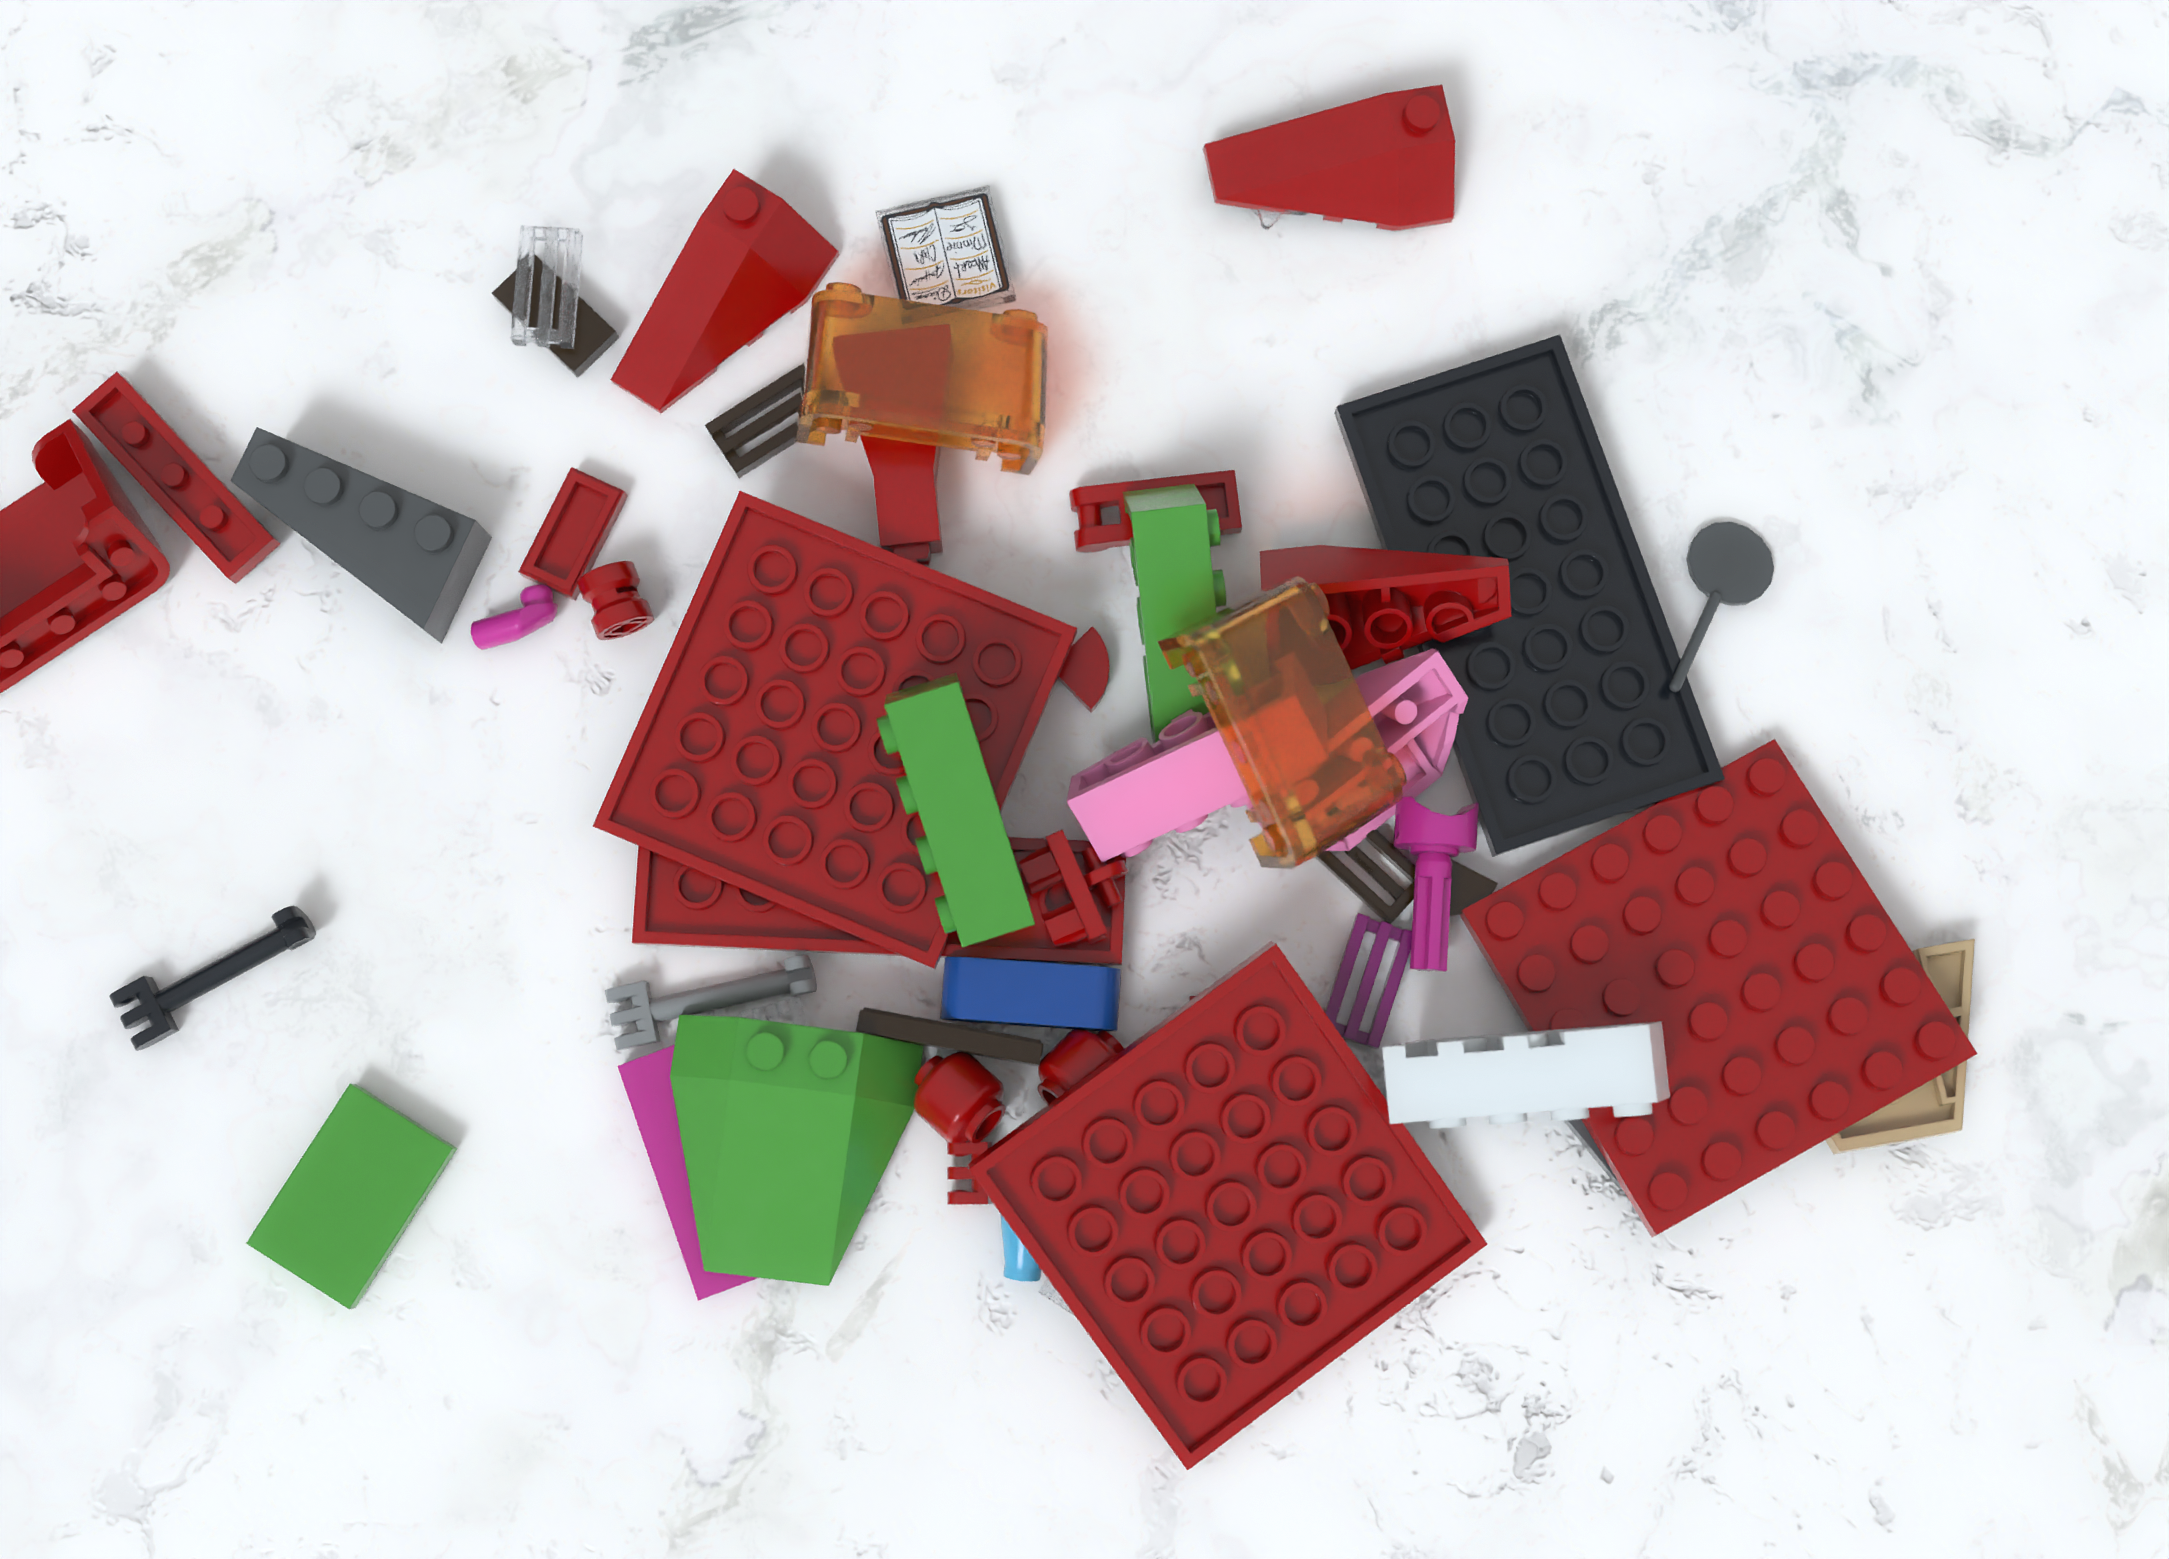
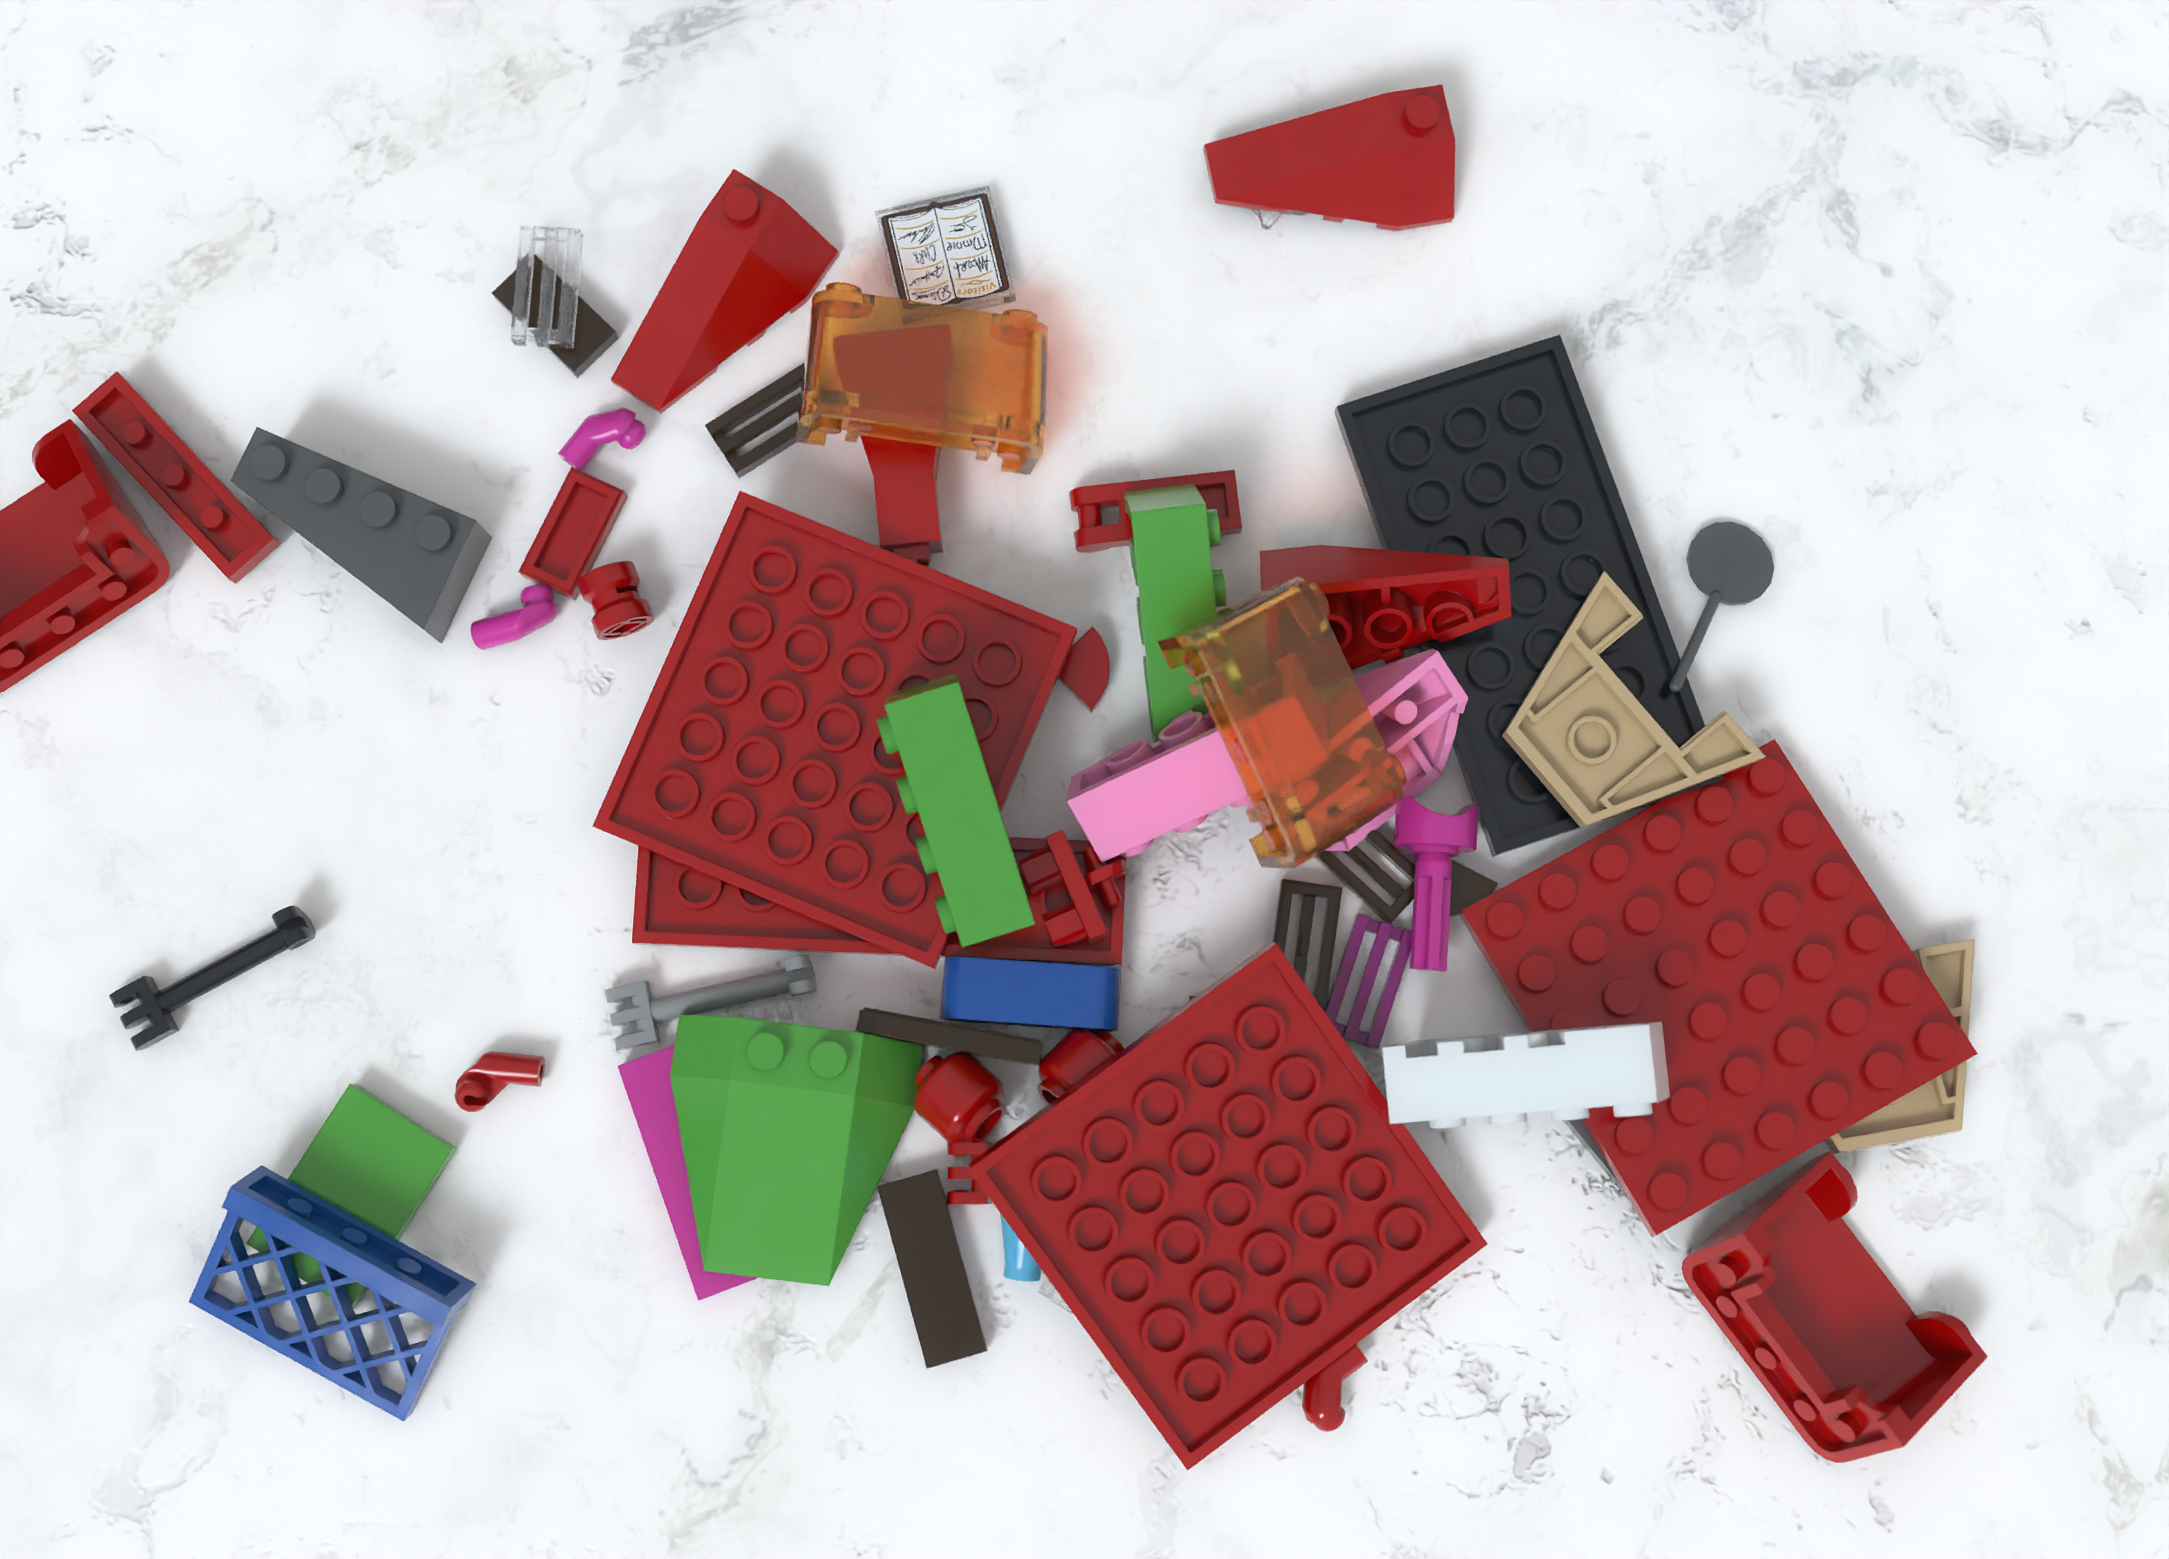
(343, 1246): none -> blue fence
(492, 1074): none -> red arm
(602, 429): none -> dark pink arm
(932, 1268): none -> dark brown tile
(1309, 892): none -> dark brown tile
(1324, 1390): none -> red arm
(1596, 739): none -> tan wing
(1826, 1320): none -> red windscreen

